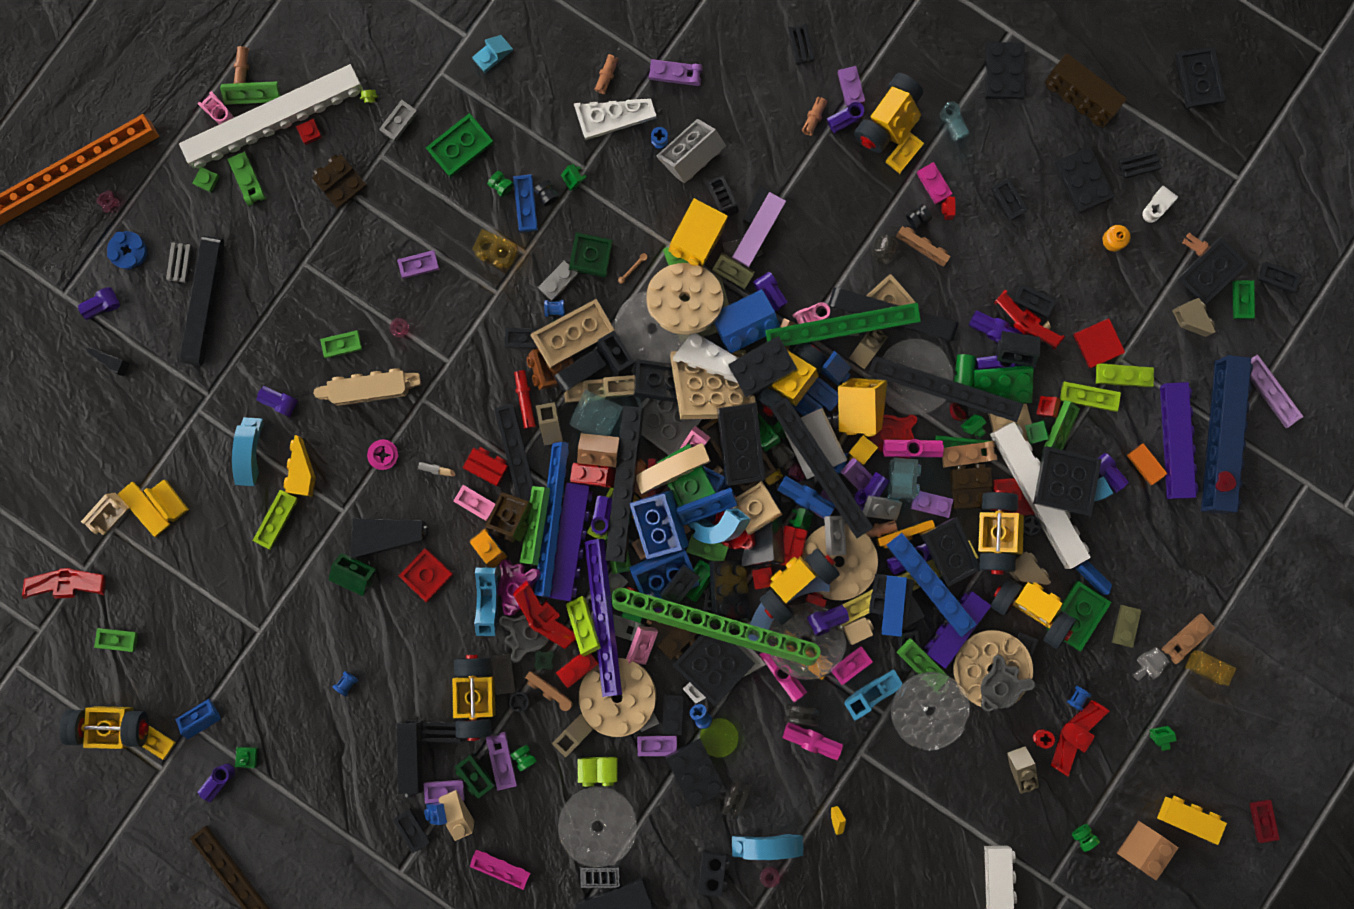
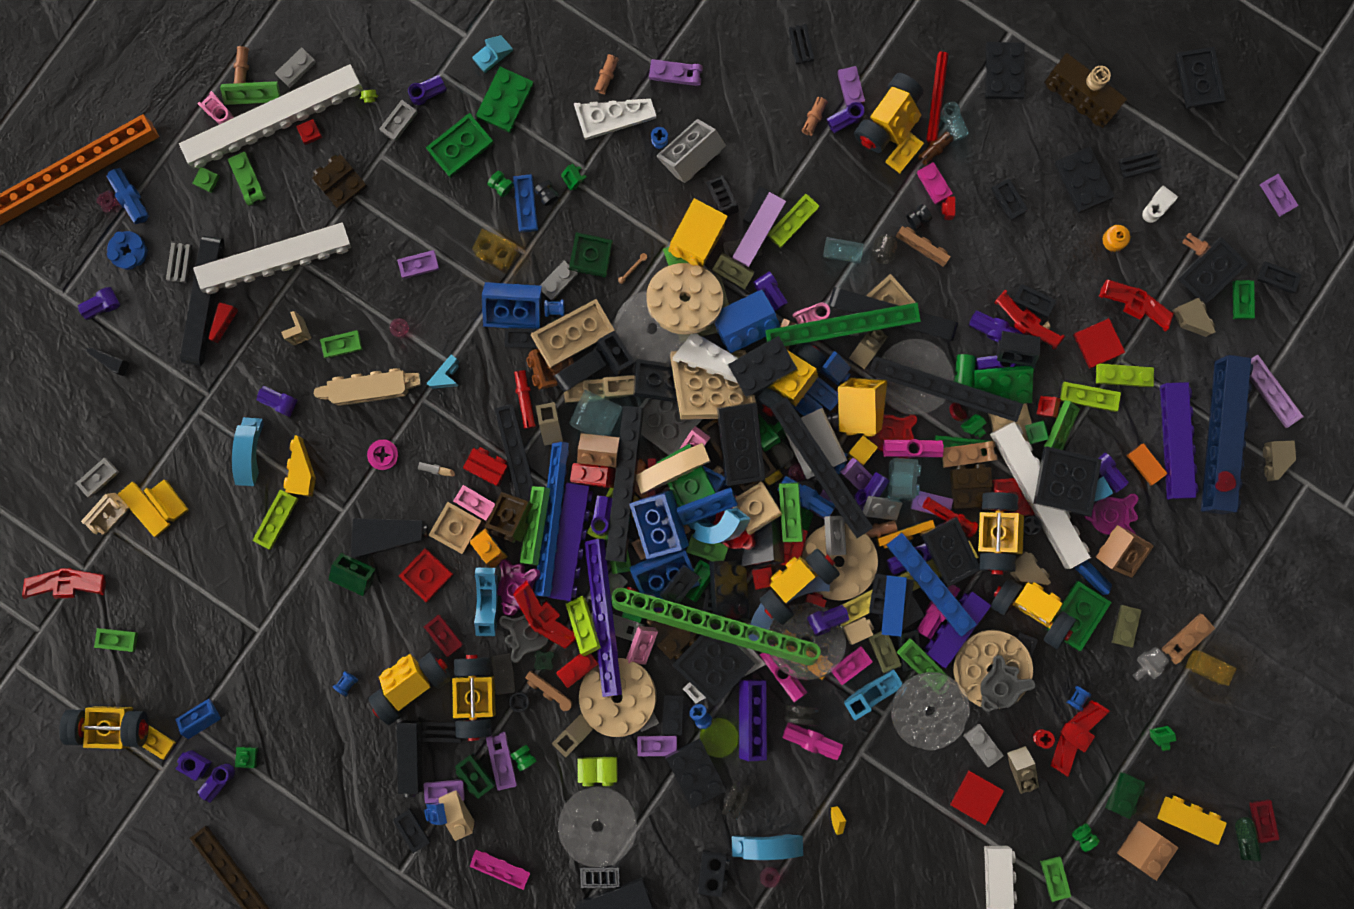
(97, 477): none -> light grey plate
(127, 196): none -> blue piece
(201, 765): none -> dark purple brick
(222, 319): none -> red slope
(272, 257): none -> white brick
(295, 67): none -> light grey plate
(298, 333): none -> tan panel
(405, 683): none -> brick
(428, 88): none -> dark purple piece
(440, 378): none -> medium azure slope
(443, 635): none -> dark red plate
(454, 527): none -> tan plate
(504, 99): none -> green plate
(511, 305): none -> blue slope
(752, 720): none -> dark purple brick
(791, 509): none -> bright green plate
(793, 220): none -> lime plate
(843, 250): none -> clear light blue plate
(884, 651): none -> olive plate
(933, 616): none -> dark pink piece
(935, 148): none -> reddish brown pin
(937, 96): none -> red axle
(941, 511): none -> red pin
(976, 797): none -> red tile
(983, 745): none -> light grey plate
(1055, 879): none -> bright green plate
(1094, 79): none -> tan wheel
(1112, 512): none -> magenta tile
(1124, 551): none -> medium nougat slope
(1125, 795): none -> dark green brick
(1137, 302): none -> red plate
(1247, 839): none -> clear green arm
(1278, 195): none -> medium lavender plate
(1278, 457): none -> dark tan slope

